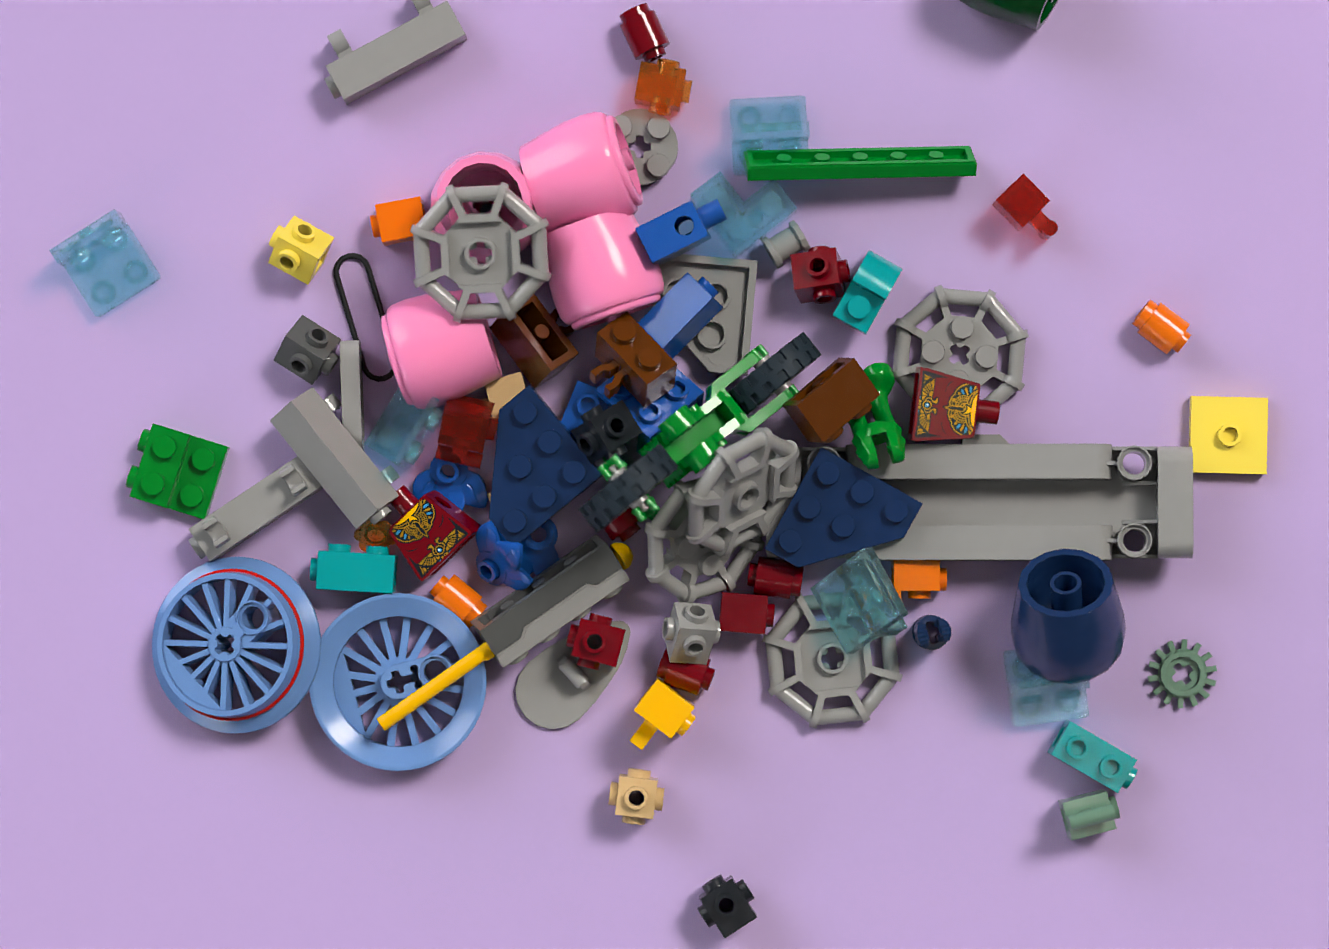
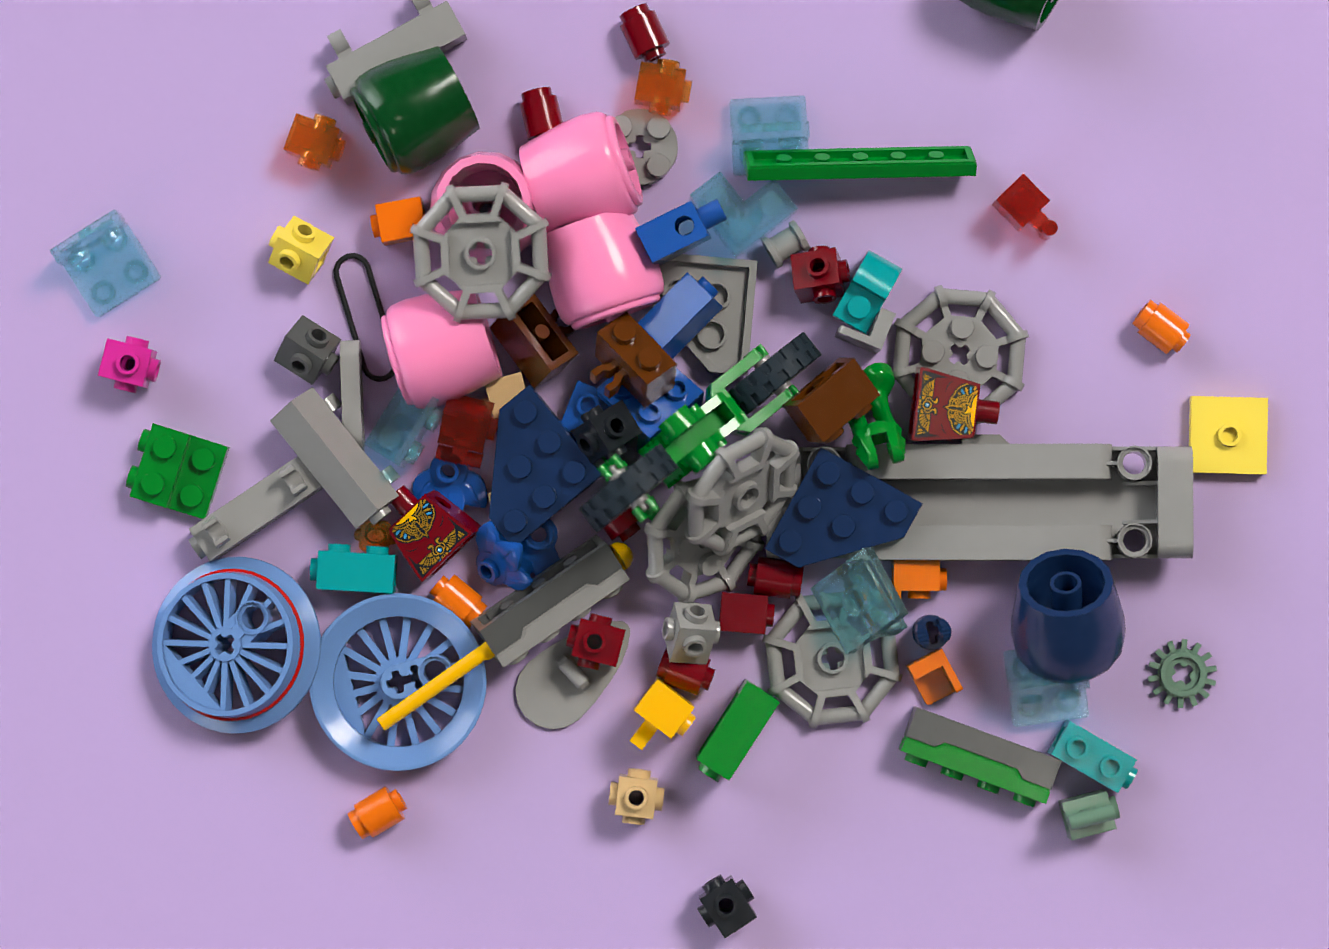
(116, 359): none -> dark pink brick
(315, 141): none -> clear orange brick
(377, 812): none -> orange brick
(414, 109): none -> dark green piece
(539, 111): none -> dark red brick
(736, 731): none -> green window
(876, 336): none -> light grey panel
(934, 676): none -> orange panel
(979, 755): none -> piece

